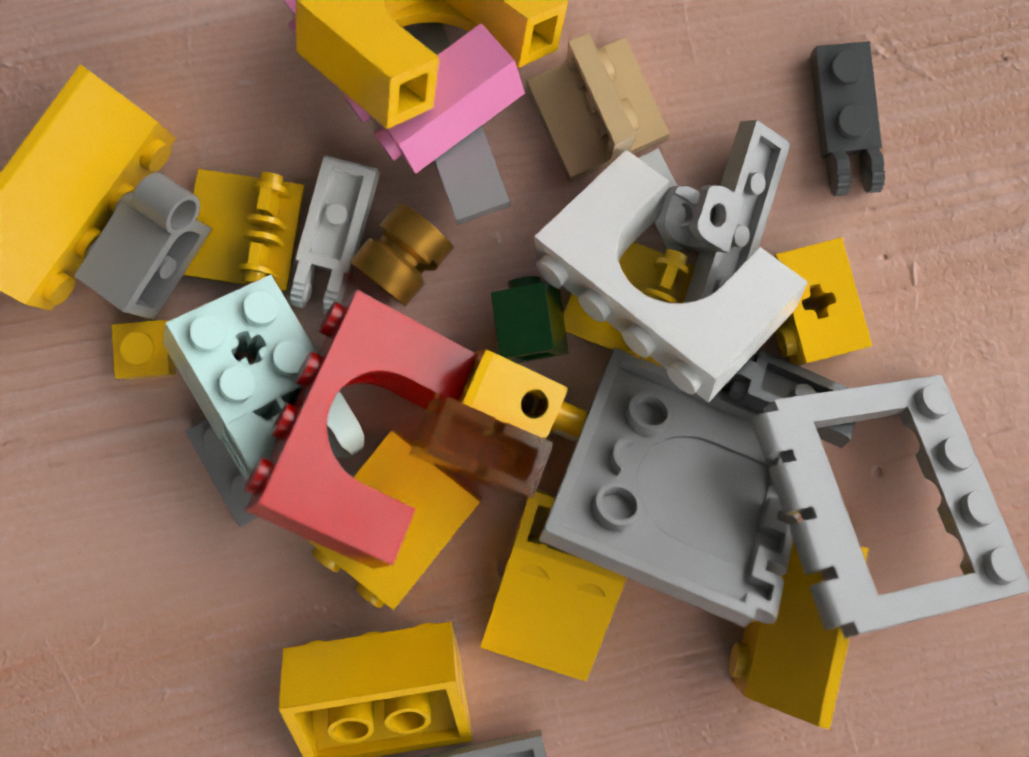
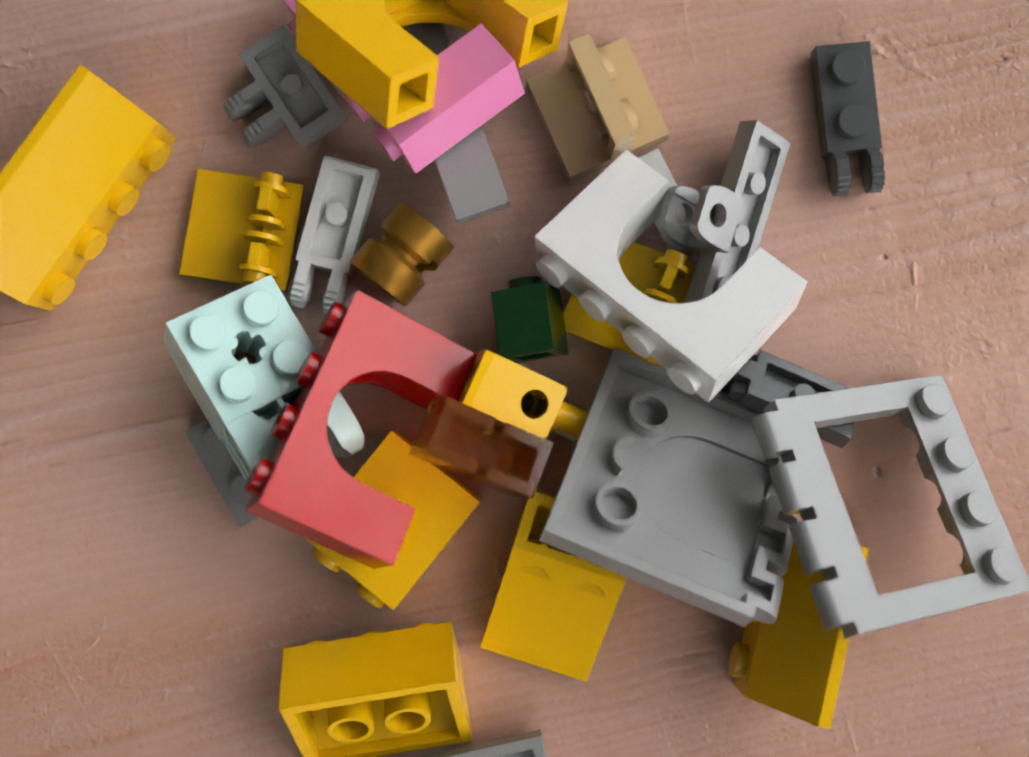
(140, 350): yellow plate -> none
(145, 246): light grey hinge -> none
(291, 87): none -> light grey hinge
(839, 322): yellow brick -> none

